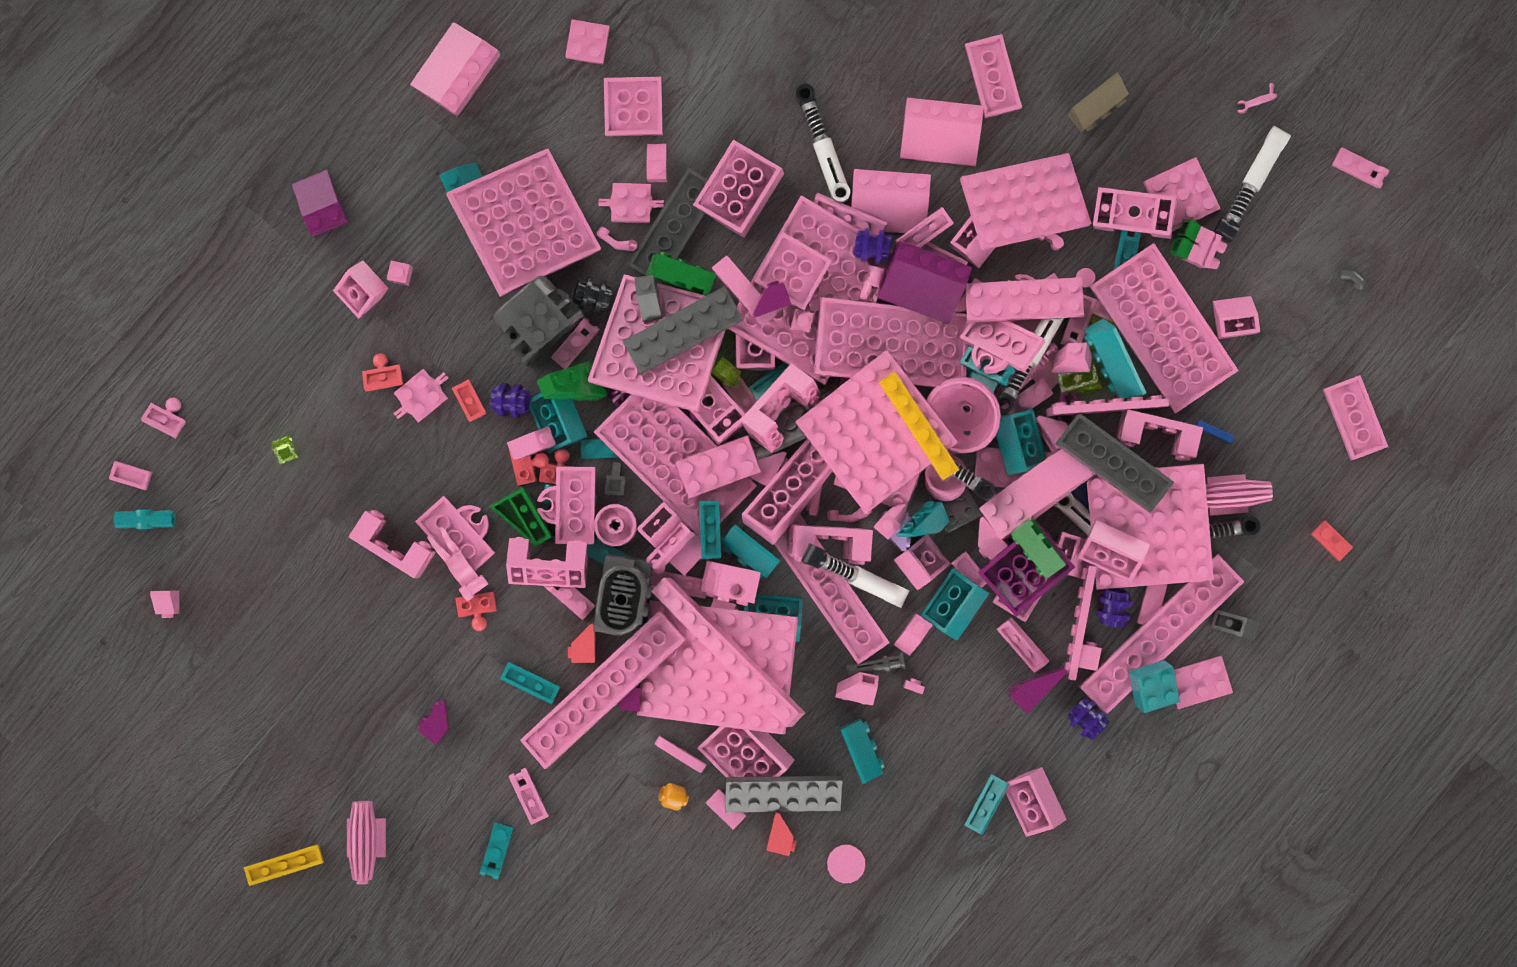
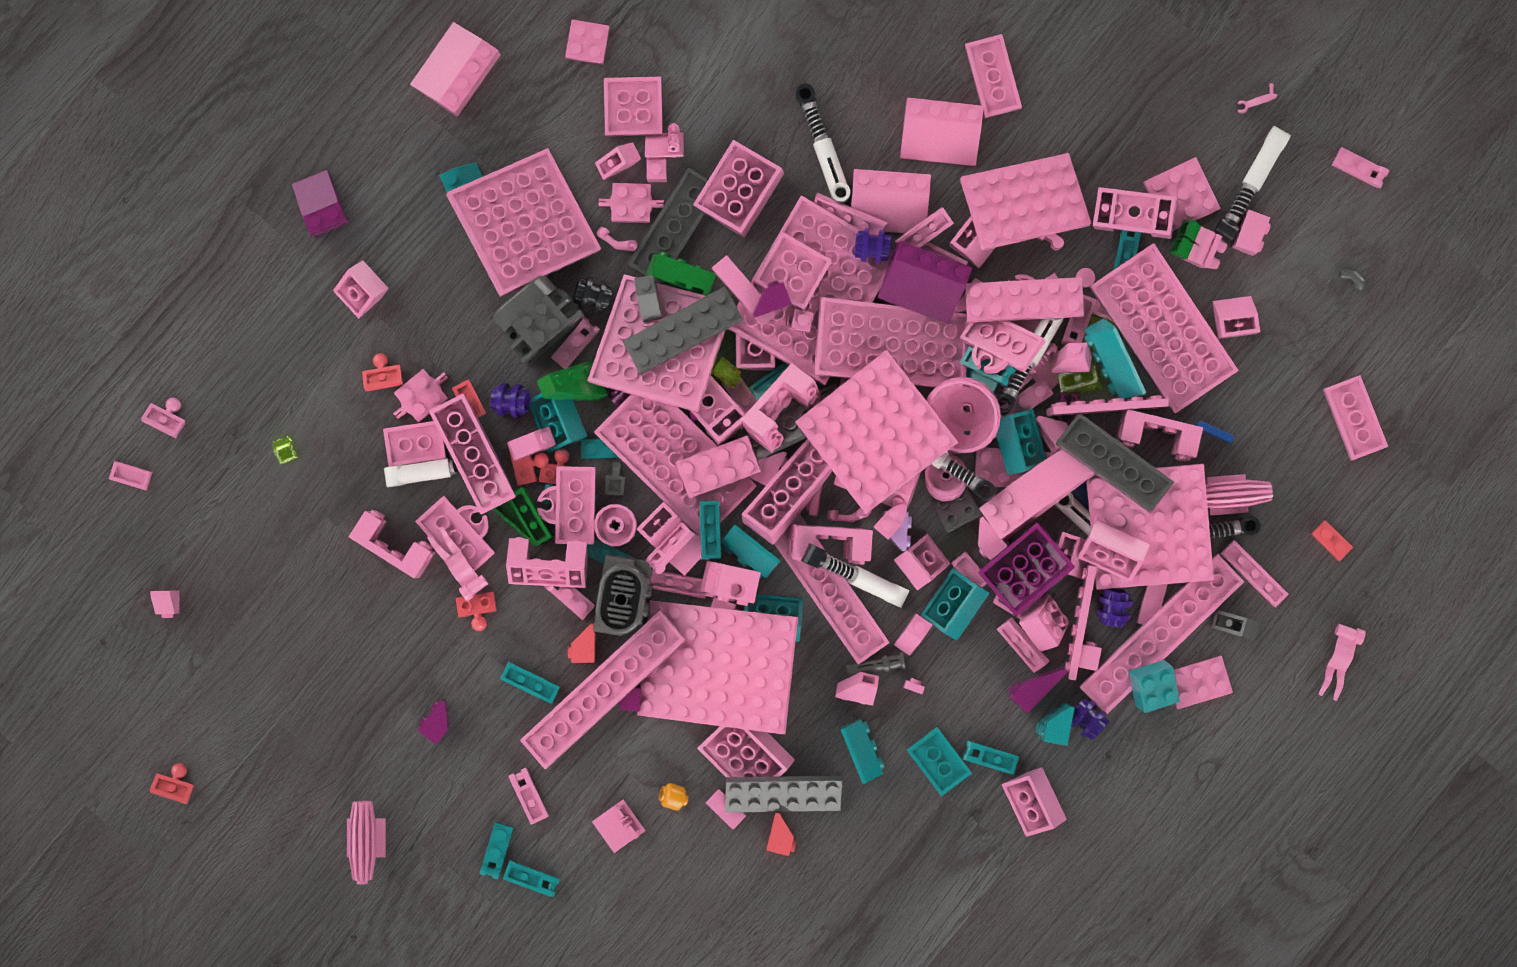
(144, 519): teal piece -> none
(172, 787): none -> coral plate
(284, 864): yellow plate -> none
(399, 273): bright pink brick -> none
(413, 444): none -> bright pink plate
(430, 470): none -> white piece
(472, 453): none -> bright pink slope
(530, 878): none -> teal plate
(618, 160): none -> bright pink slope
(618, 826): none -> bright pink hinge
(665, 145): none -> bright pink hinge
(680, 754): bright pink beam -> none
(728, 652): bright pink brick -> none
(846, 863): bright pink tile -> none
(873, 281): bright pink hinge -> none
(919, 425): yellow plate -> none
(927, 520): teal slope -> none
(939, 761): none -> teal plate
(986, 804): teal plate -> none
(991, 757): none -> teal plate
(1038, 547): green wedge -> none
(1044, 623): none -> bright pink slope
(1056, 725): none -> teal slope
(1099, 103): dark tan slope -> none
(1251, 233): none -> bright pink brick
(1254, 573): none -> bright pink tile
(1342, 656): none -> bright pink flag

